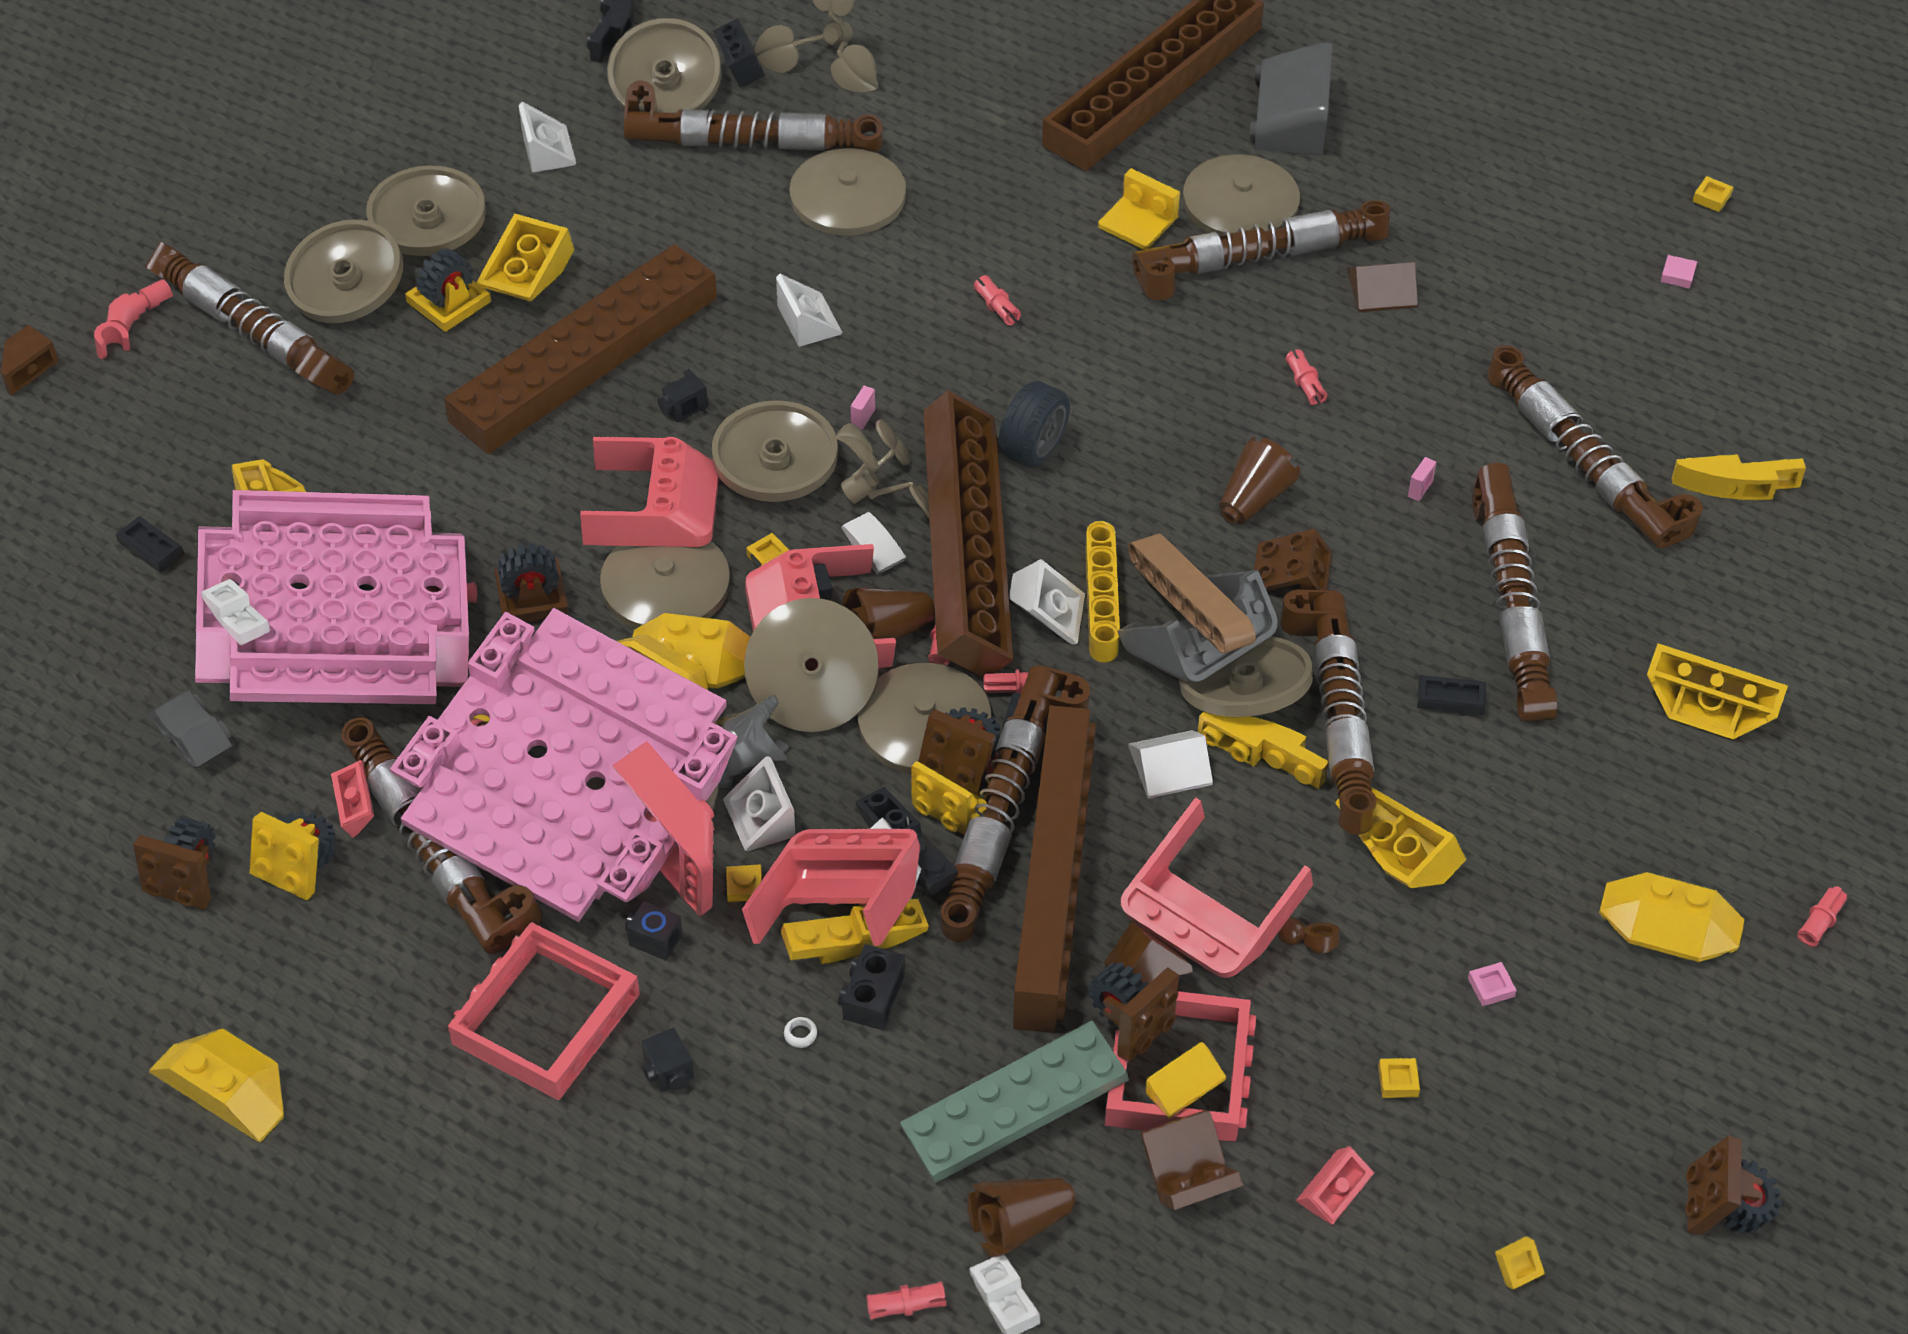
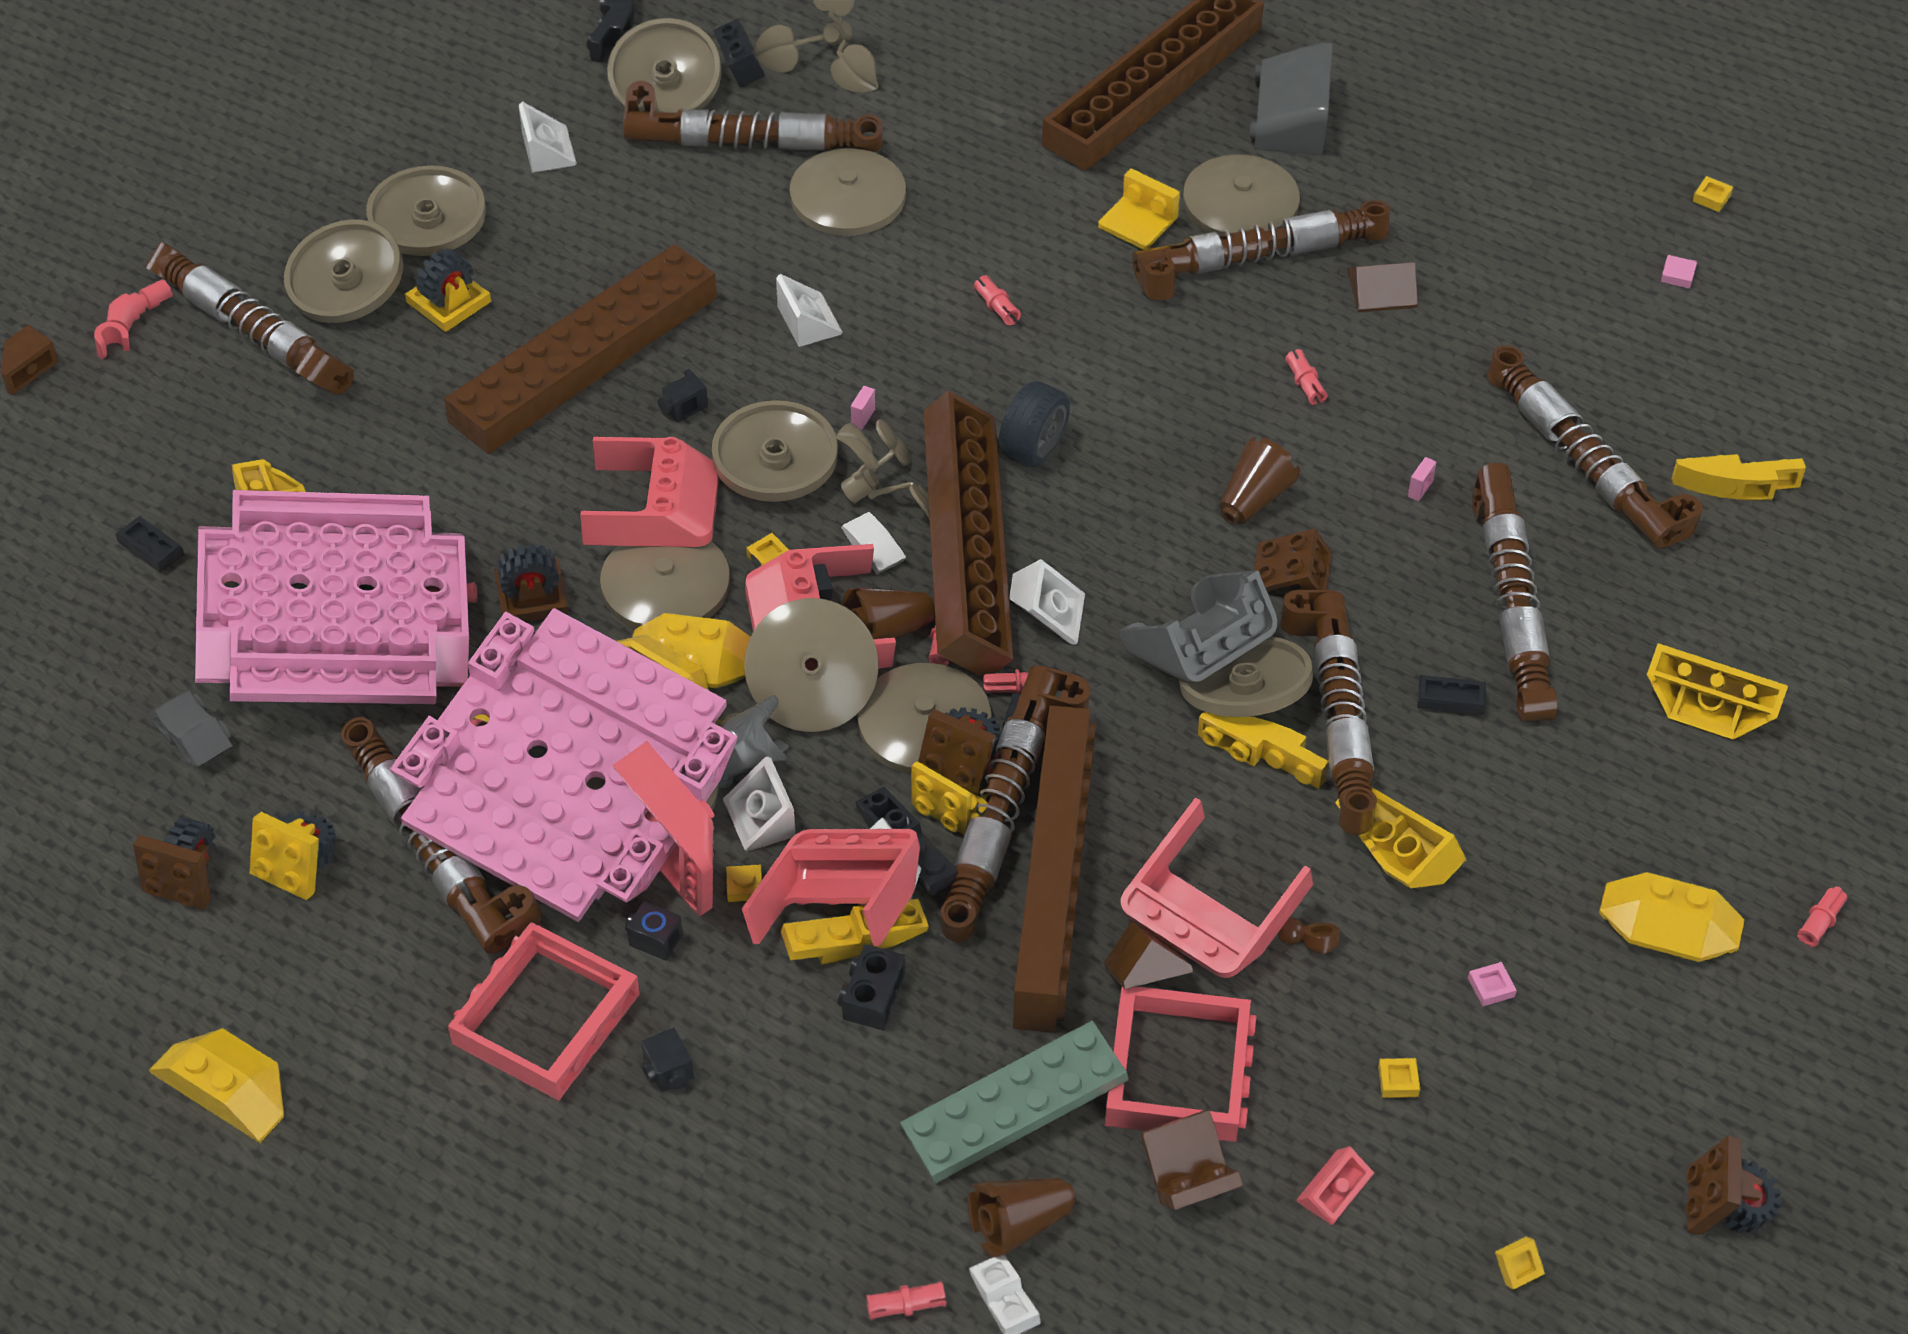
(233, 611): white slope -> none
(352, 798): coral slope -> none
(527, 258): yellow slope -> none
(800, 1042): white piece -> none
(1102, 591): yellow beam -> none
(1135, 1006): reddish brown plate -> none
(1172, 763): white slope -> none
(1184, 1080): yellow slope -> none
(1192, 593): medium nougat beam -> none

